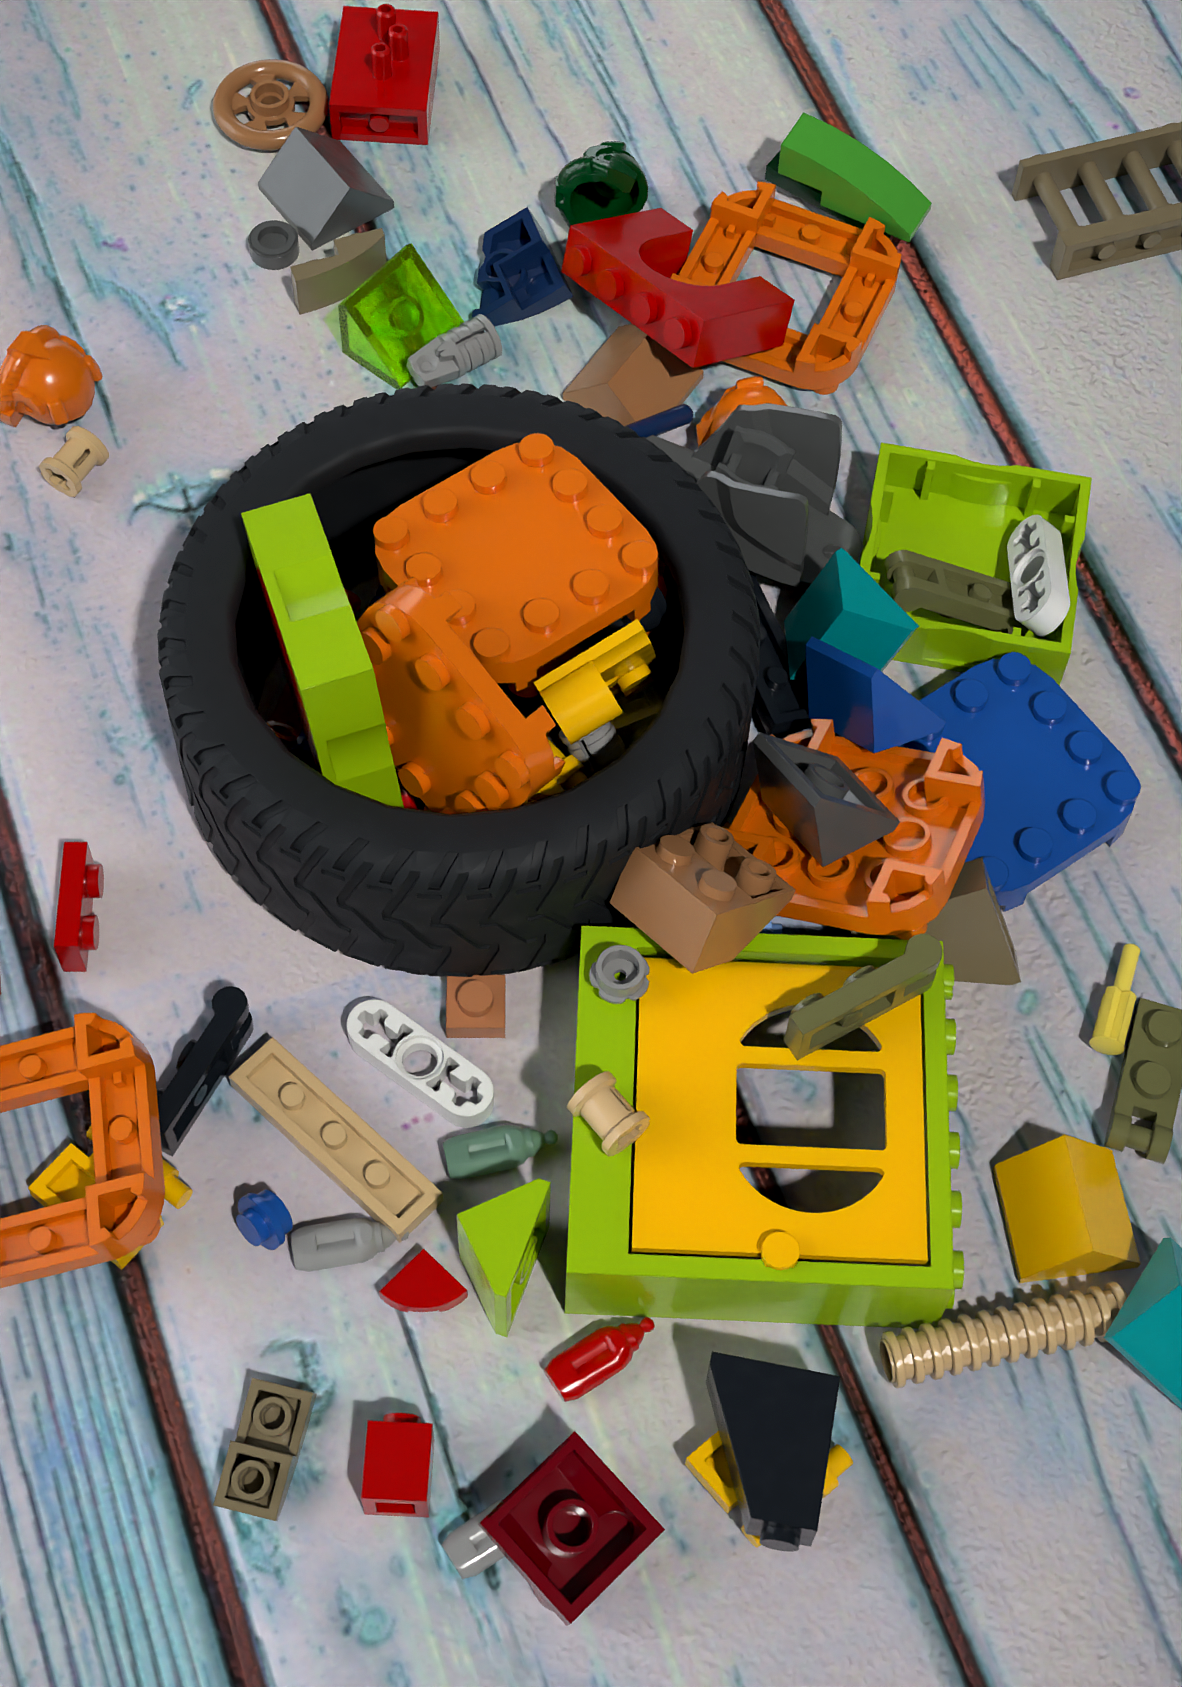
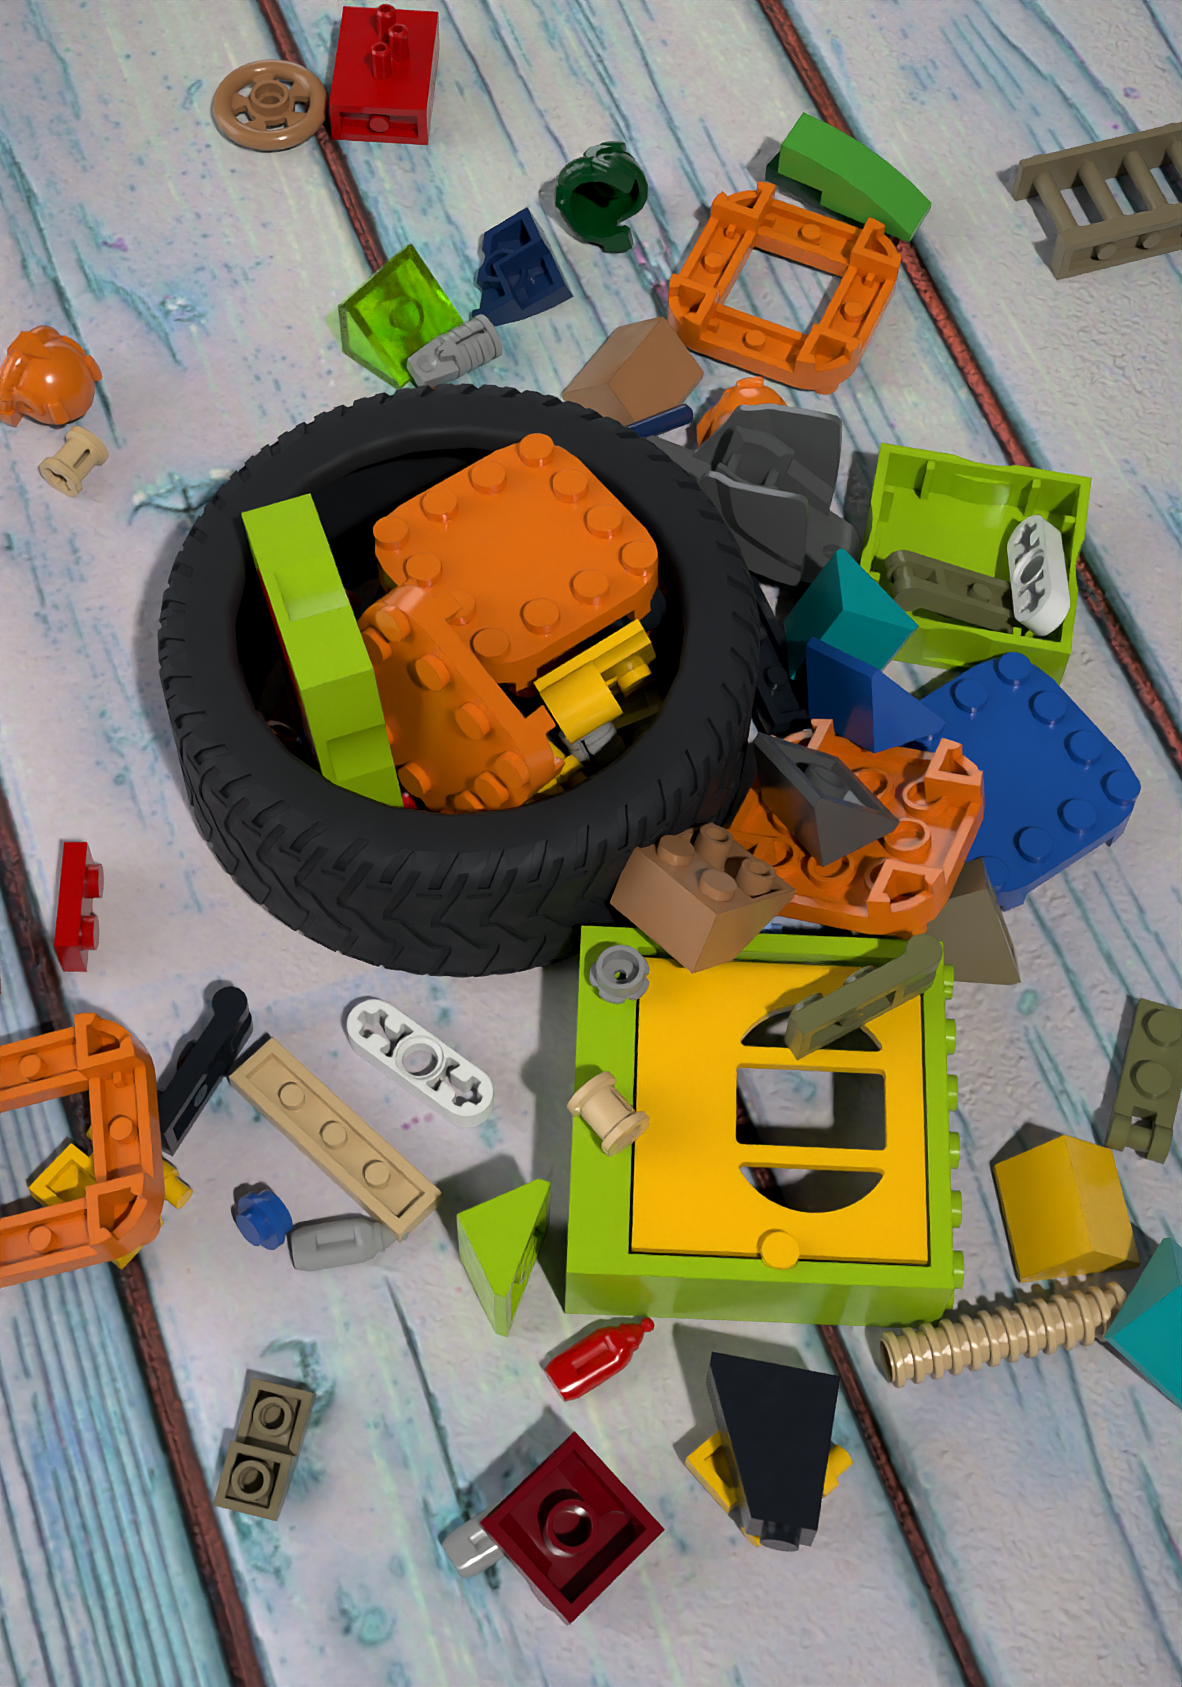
(273, 245): dark grey tile -> none
(321, 188): slope -> none
(336, 277): dark tan slope -> none
(398, 1466): red brick -> none
(423, 1287): red tile -> none
(476, 1006): nougat plate -> none
(493, 1150): sand green piece -> none
(630, 267): red arch -> none
(1116, 1006): light yellow axle -> none

